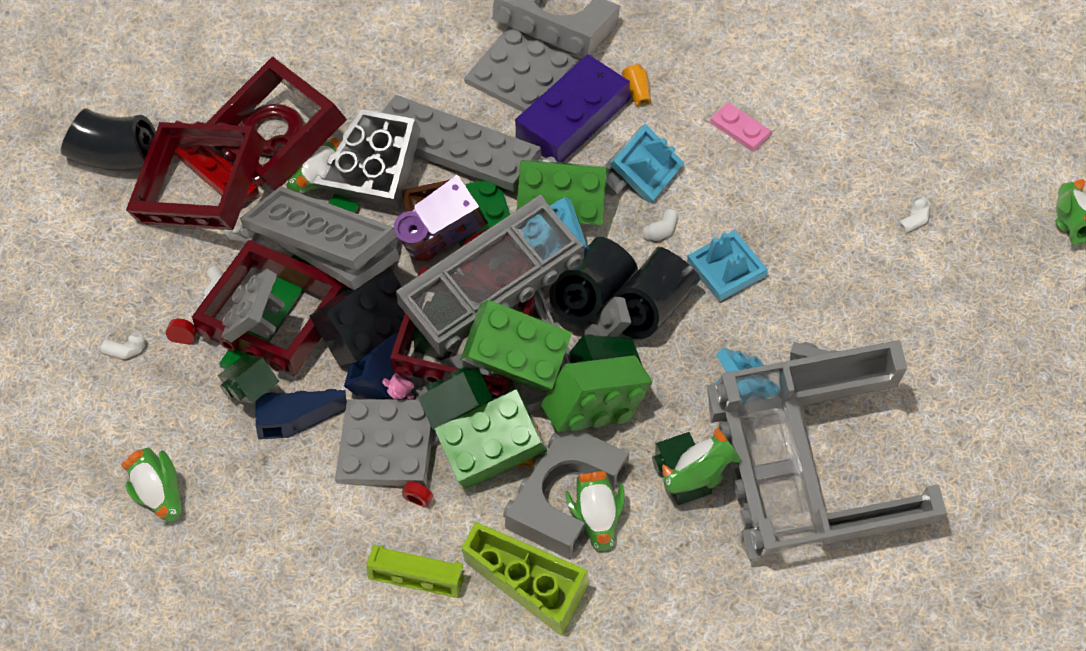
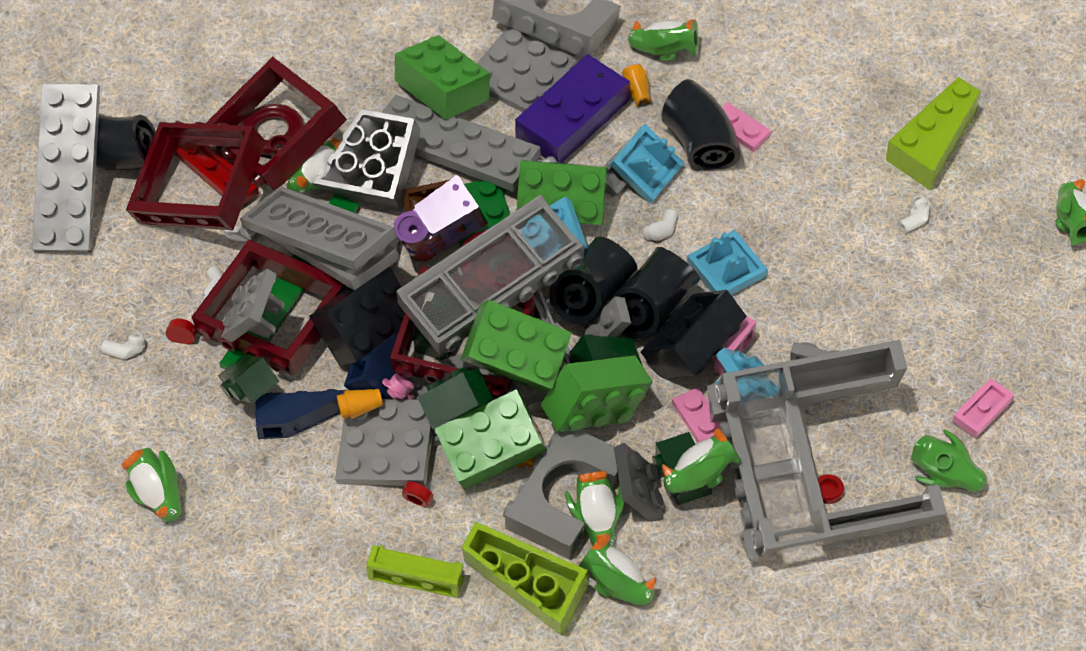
(66, 168): none -> light grey plate
(358, 402): none -> light orange cone
(442, 77): none -> bright green brick
(617, 574): none -> bright green animal
(638, 482): none -> dark grey plate
(665, 38): none -> bright green animal
(694, 334): none -> black brick
(695, 413): none -> bright pink plate
(701, 126): none -> black brick
(738, 341): none -> bright pink plate
(831, 488): none -> red tile
(933, 133): none -> lime wedge
(947, 463): none -> bright green animal
(983, 408): none -> bright pink plate

